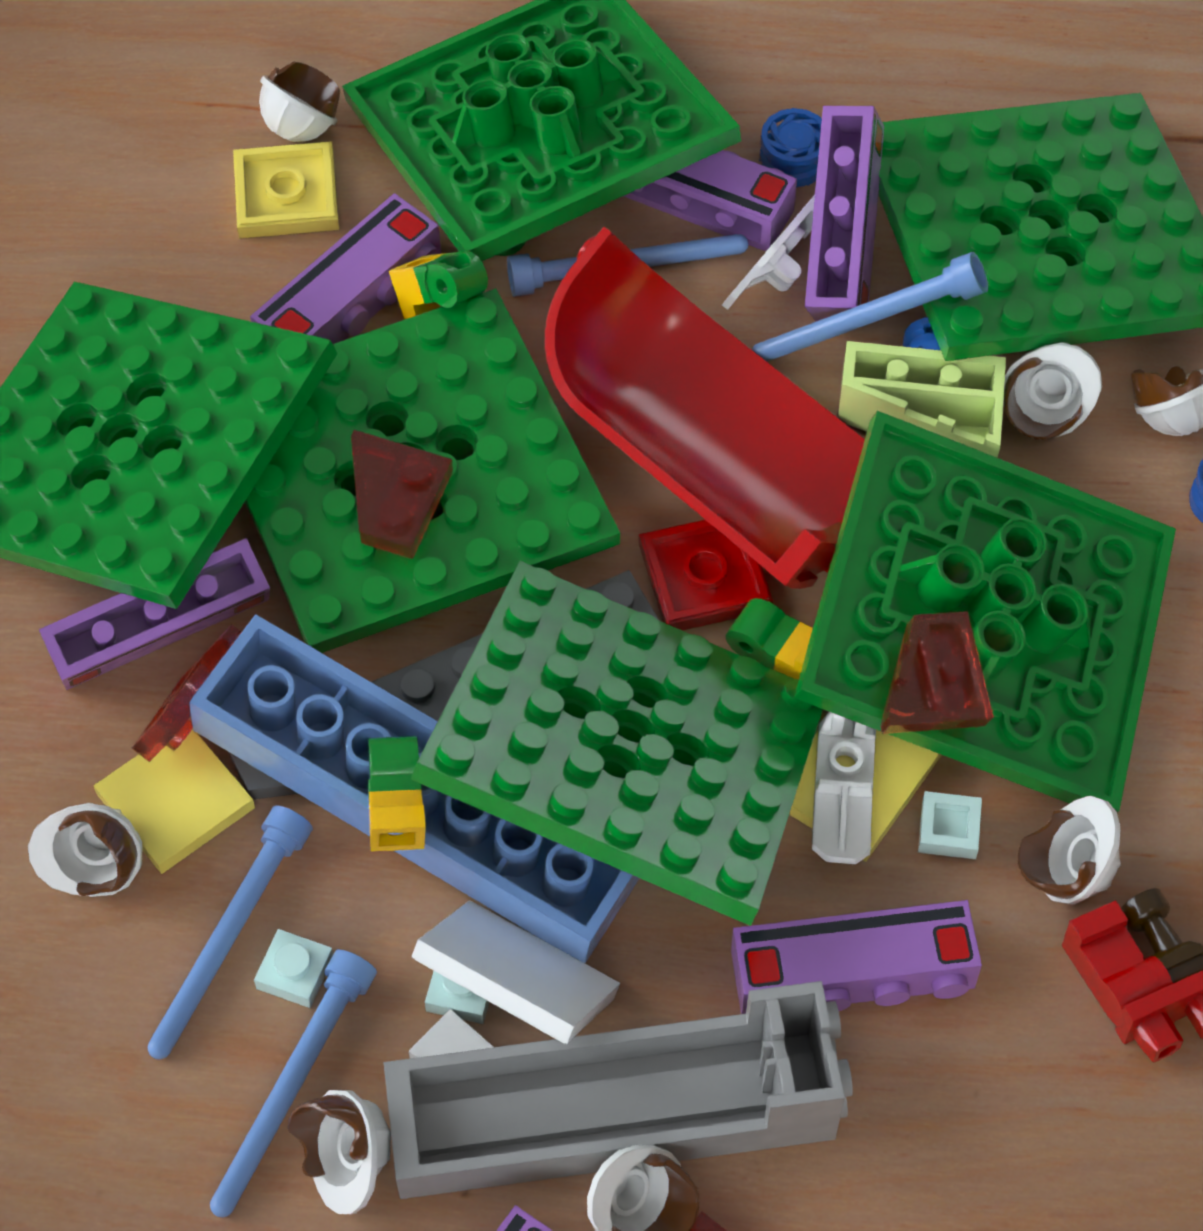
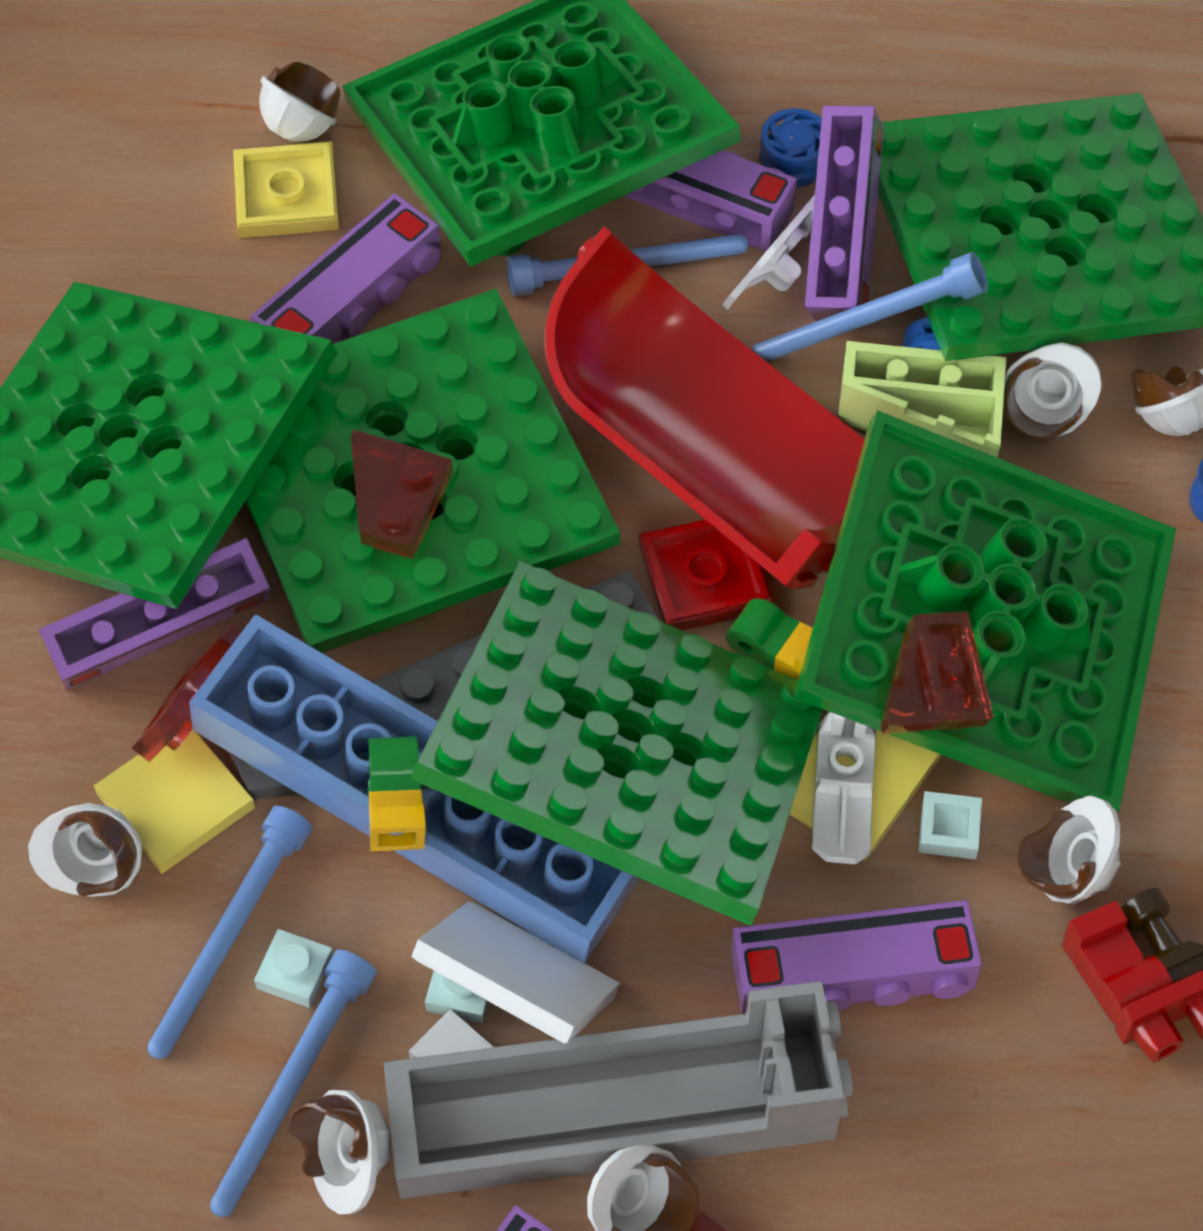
(438, 281): green leg -> none

